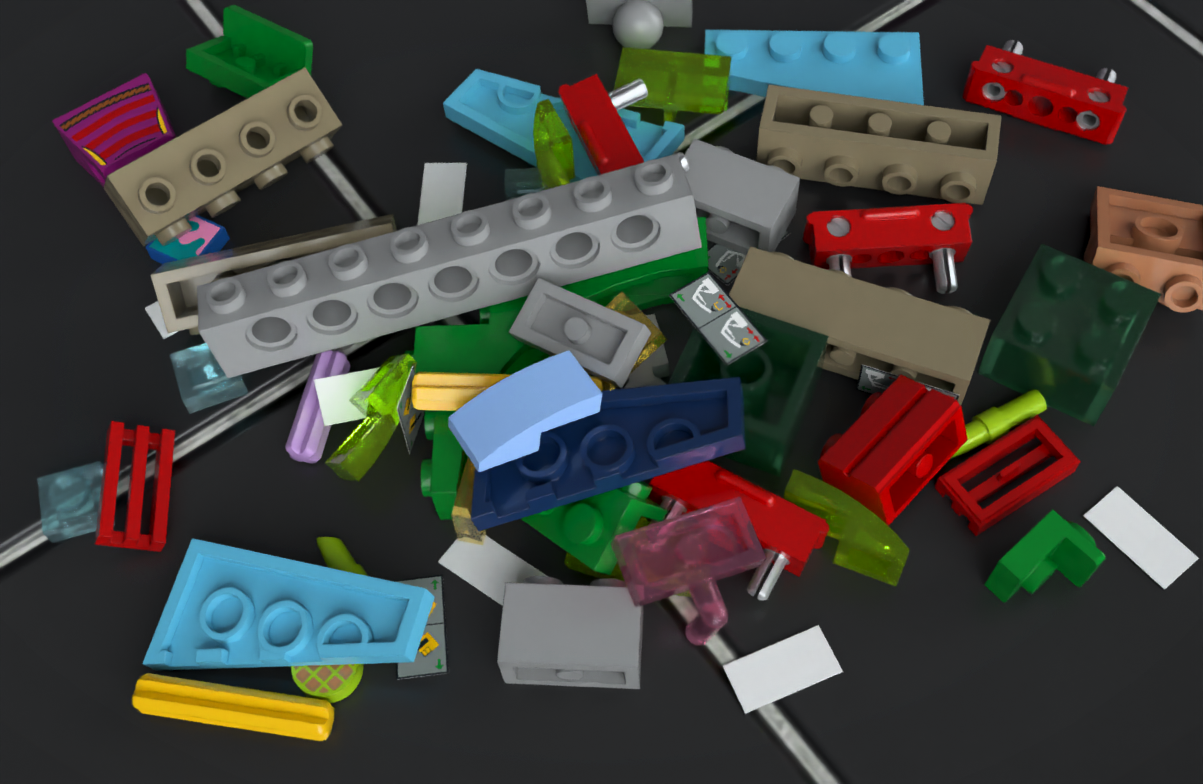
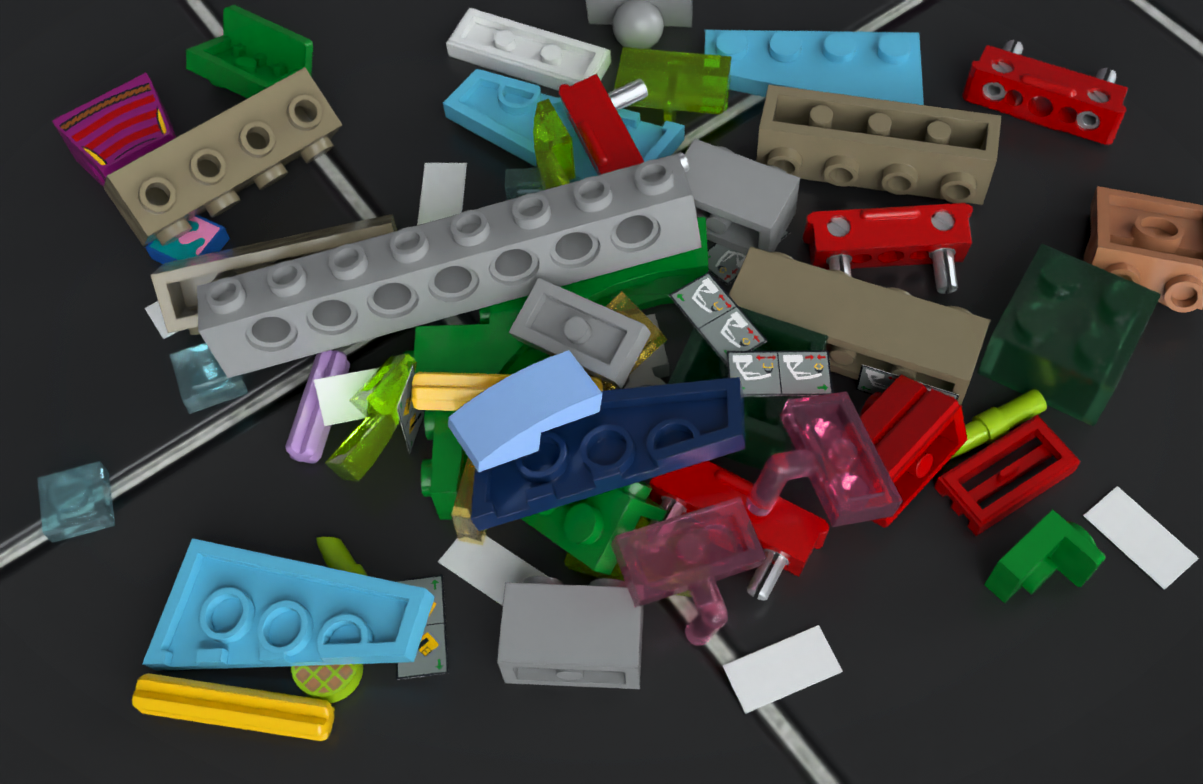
(141, 441): red tile -> none
(525, 51): none -> white tile
(781, 372): none -> light grey sticker
(836, 458): none -> clear pink plate
(864, 539): clear neon green slope -> none

